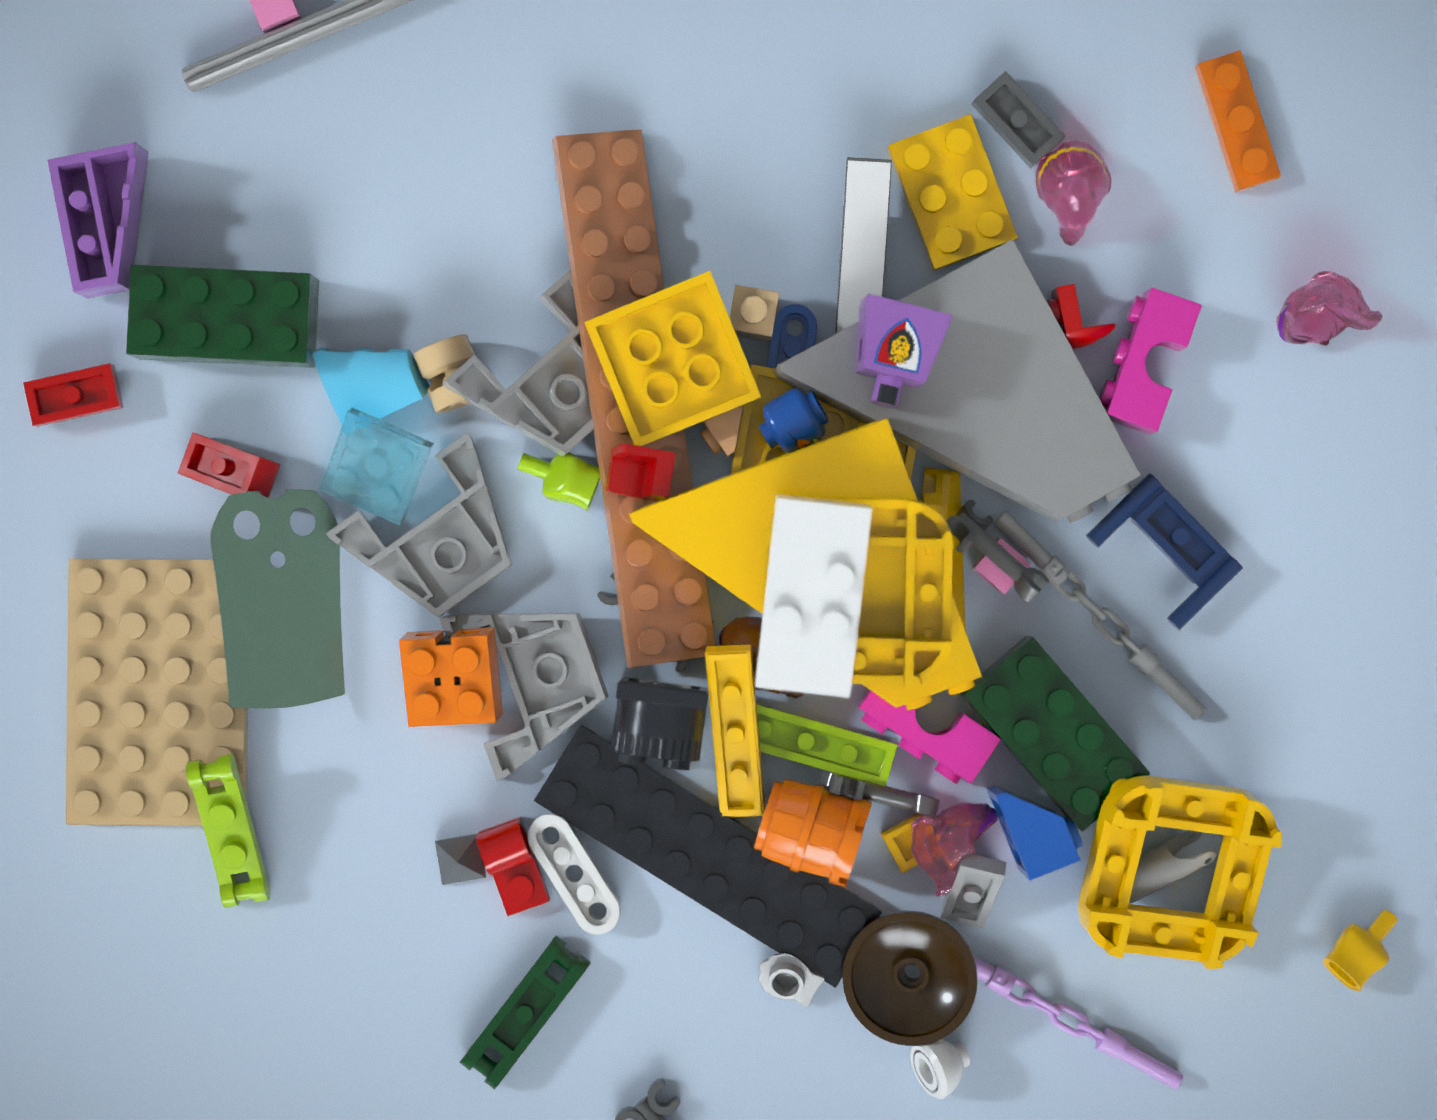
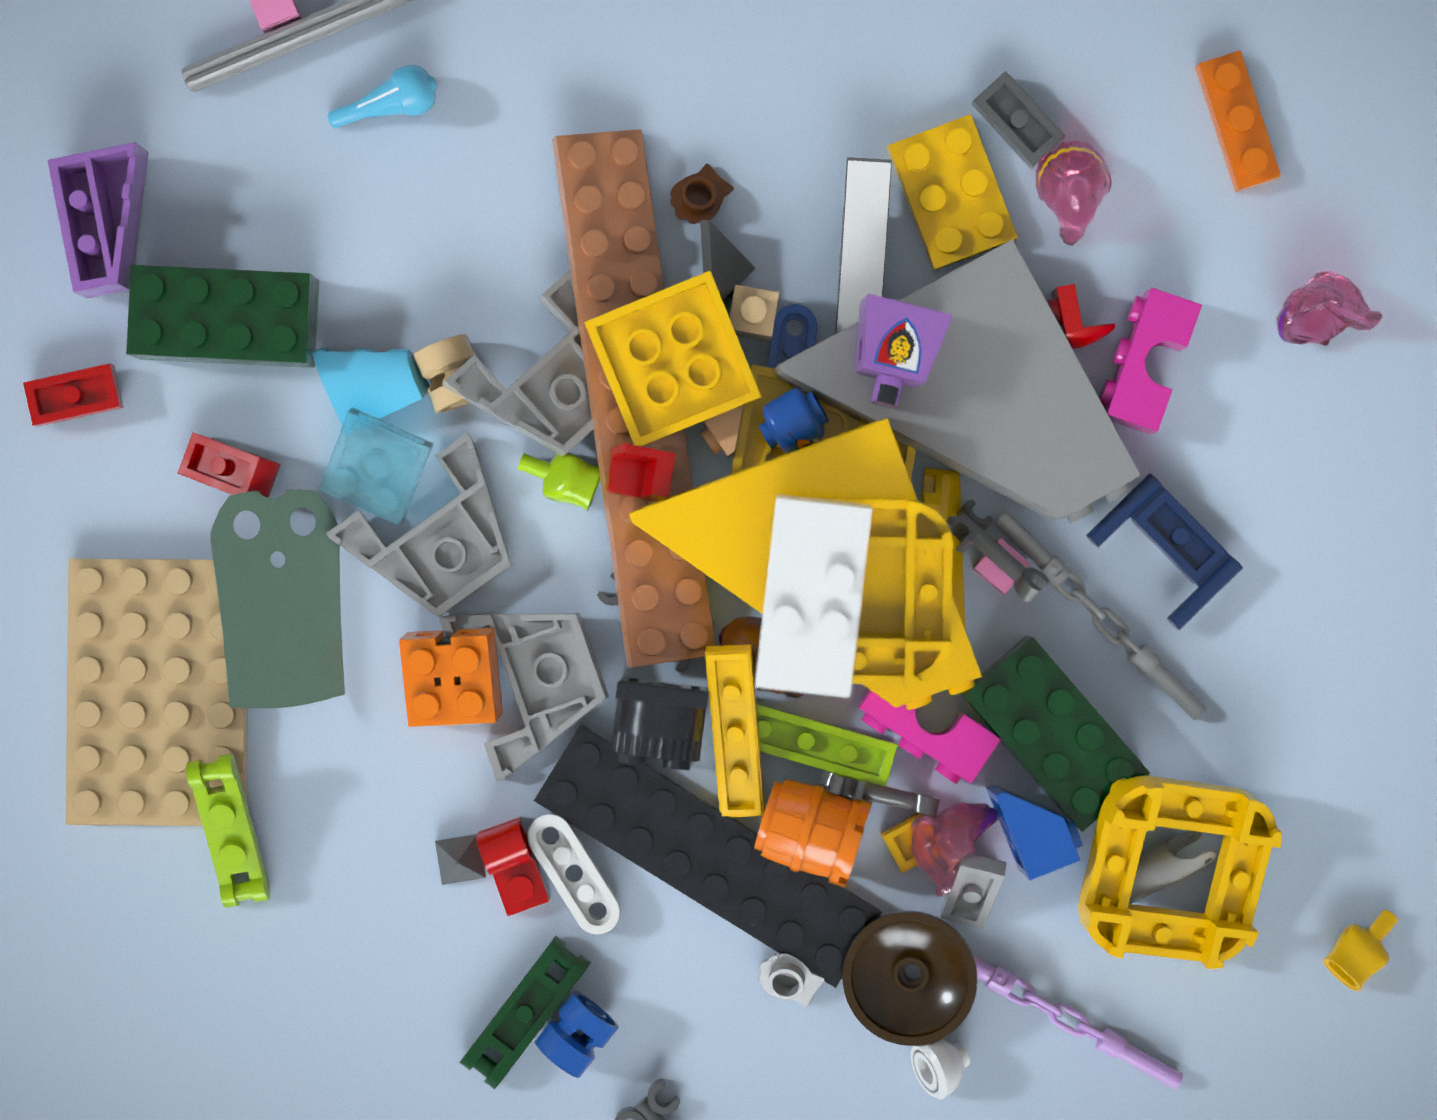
(406, 92): none -> medium azure piece
(567, 1047): none -> blue wheel
(699, 195): none -> reddish brown animal
(723, 259): none -> dark grey slope

